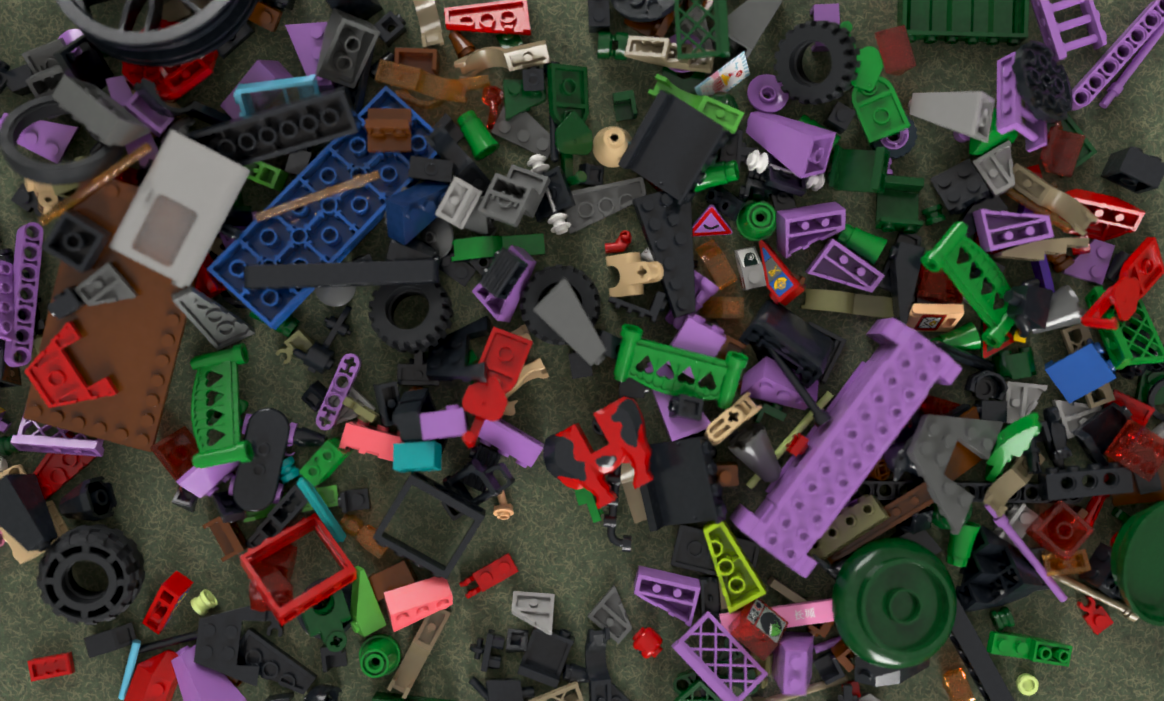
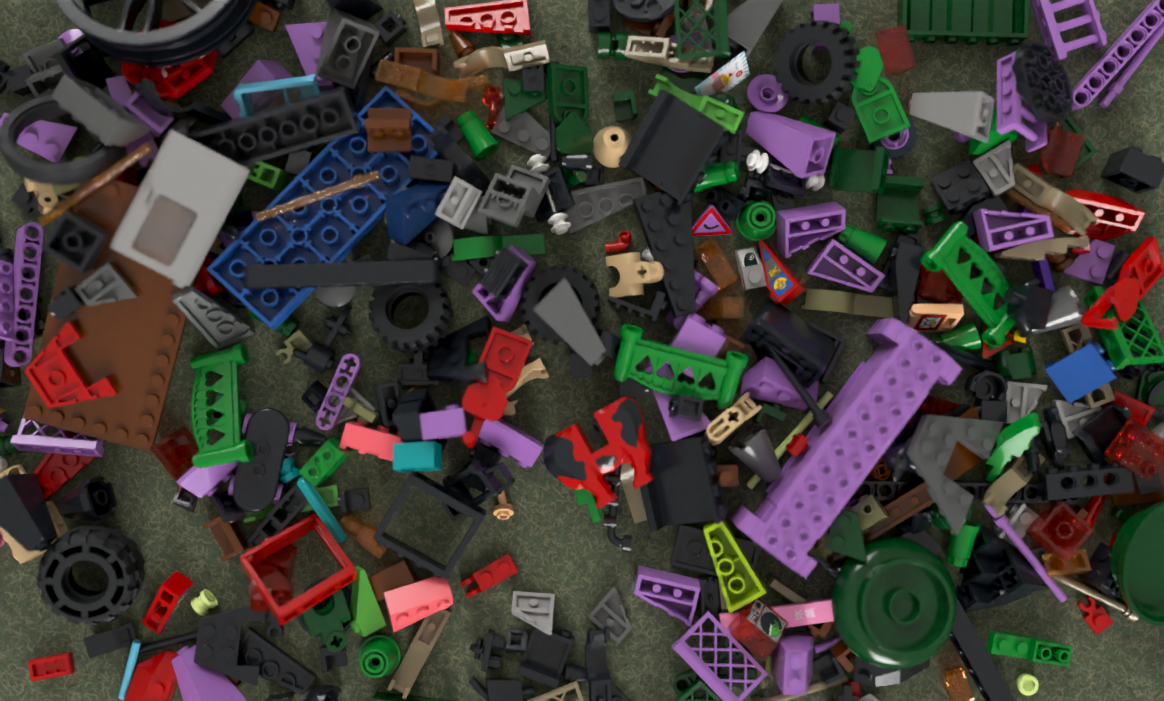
(577, 161): none -> black cone
(647, 642): red head -> none
(846, 536): none -> dark green wing
(1001, 618): dark green wheel -> none

